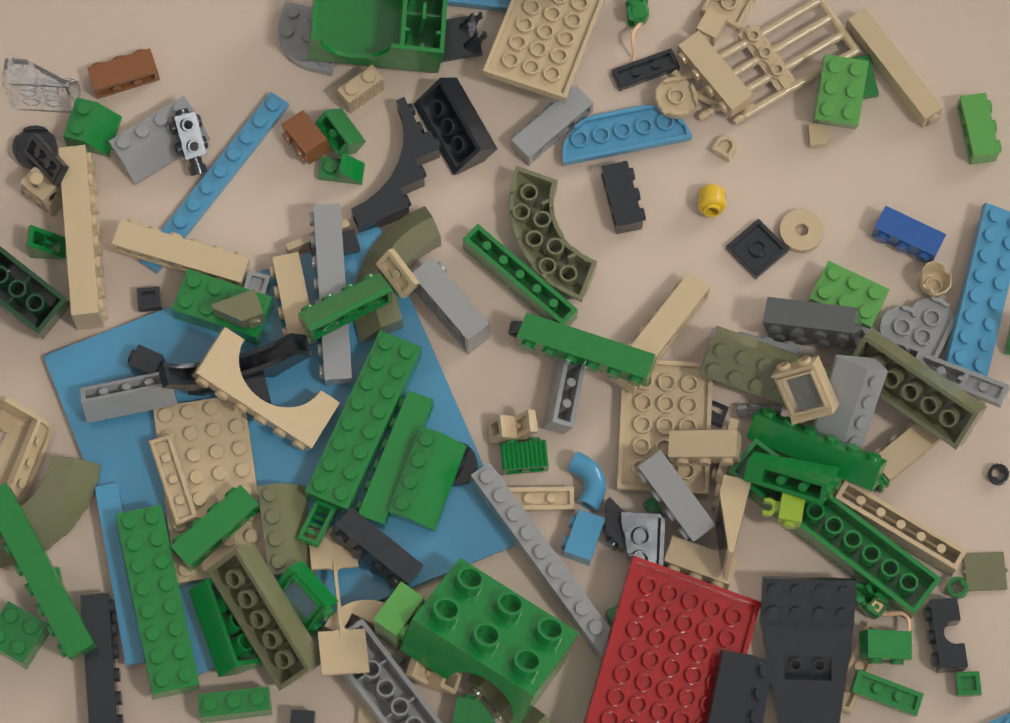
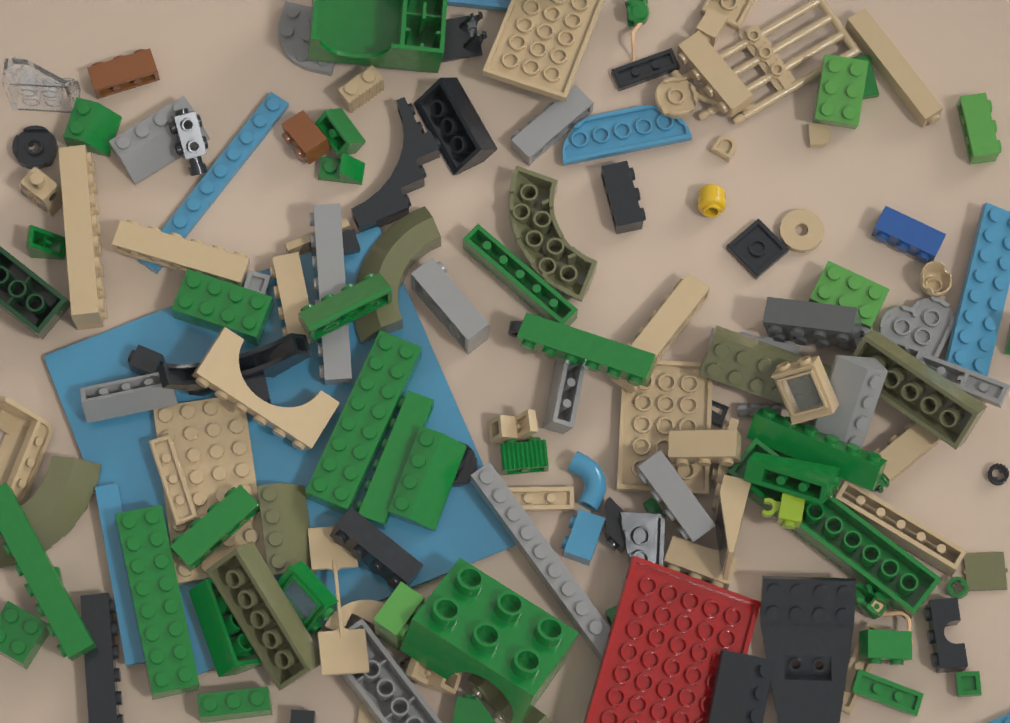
(46, 159): black tile -> none
(149, 299): black plate -> none
(240, 310): olive slope -> none
(318, 507): green slope -> none
(397, 273): tan plate -> none

